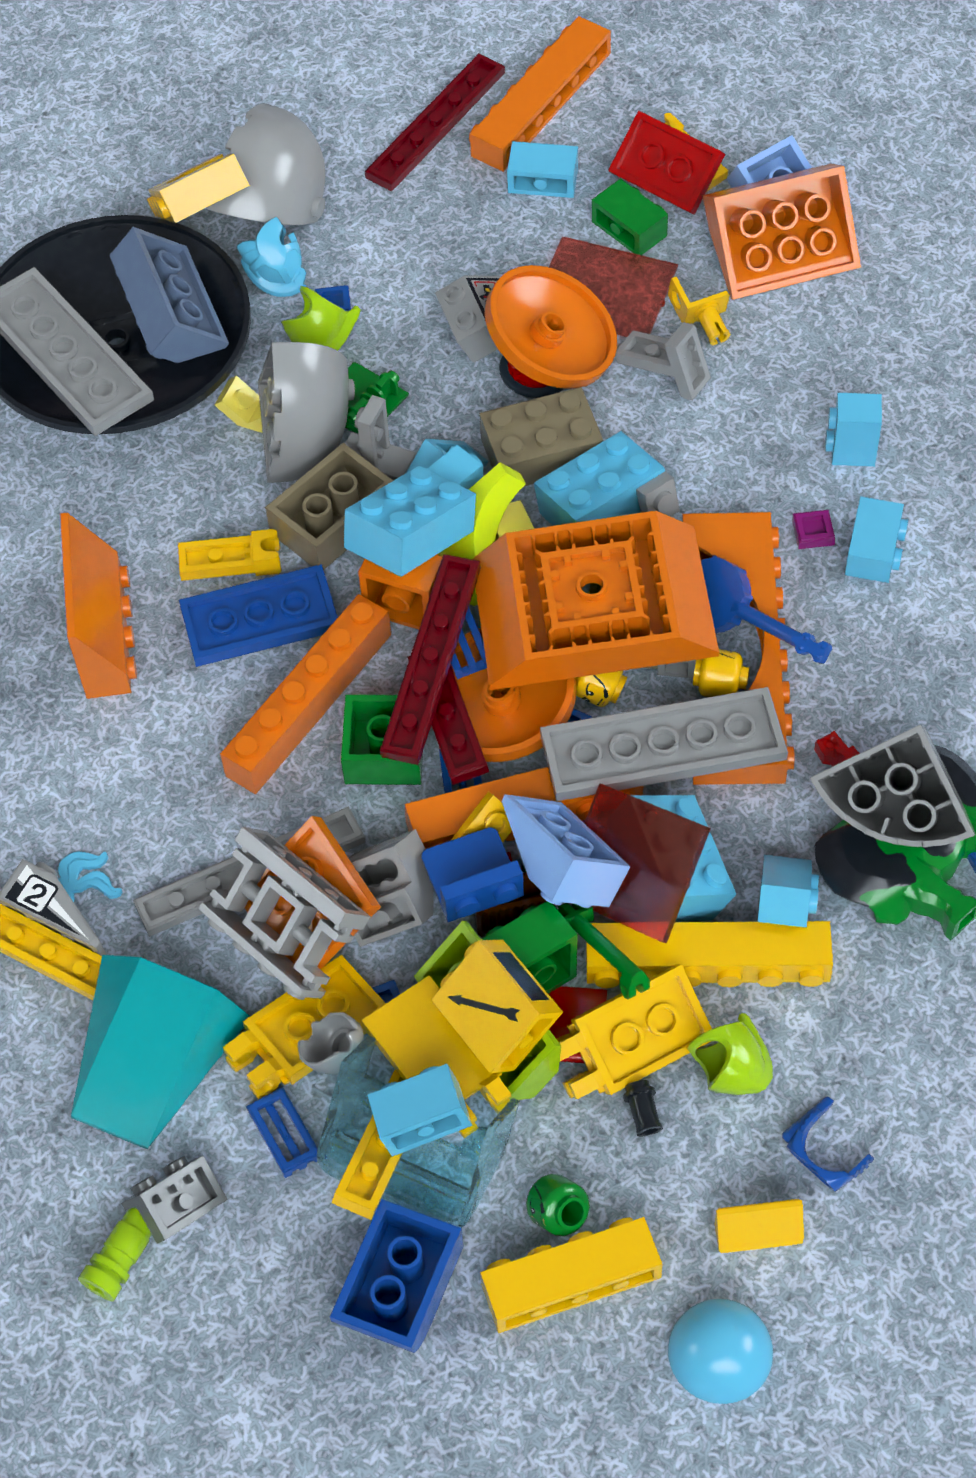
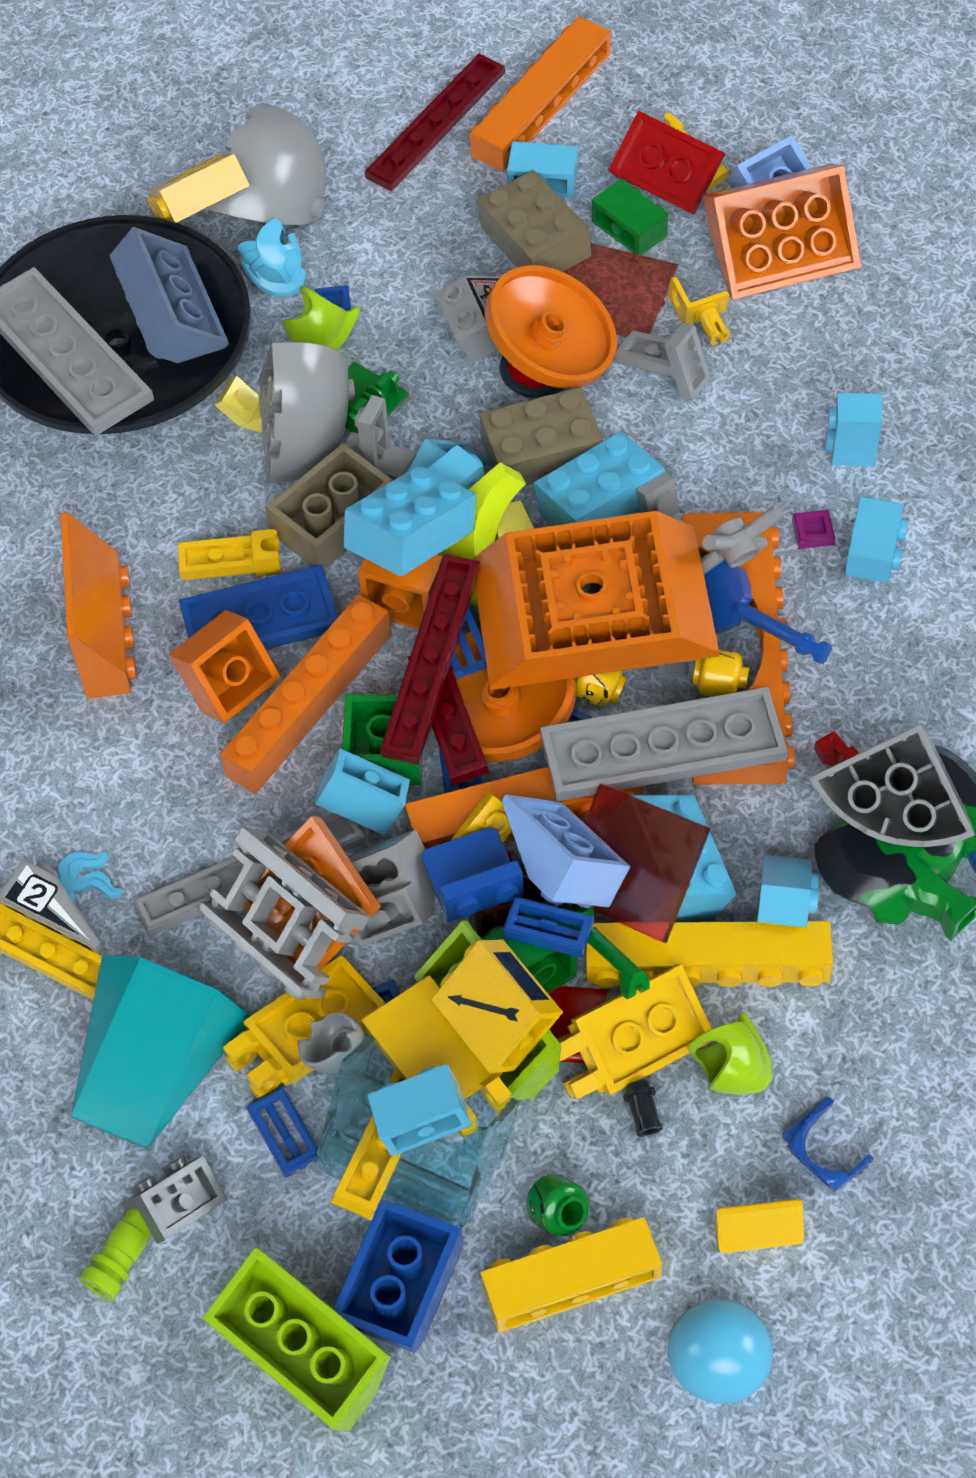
(225, 666): none -> orange brick
(299, 1341): none -> lime slope
(362, 792): none -> medium azure brick
(534, 224): none -> dark tan brick
(545, 932): none -> blue tile
(738, 542): none -> light grey bar

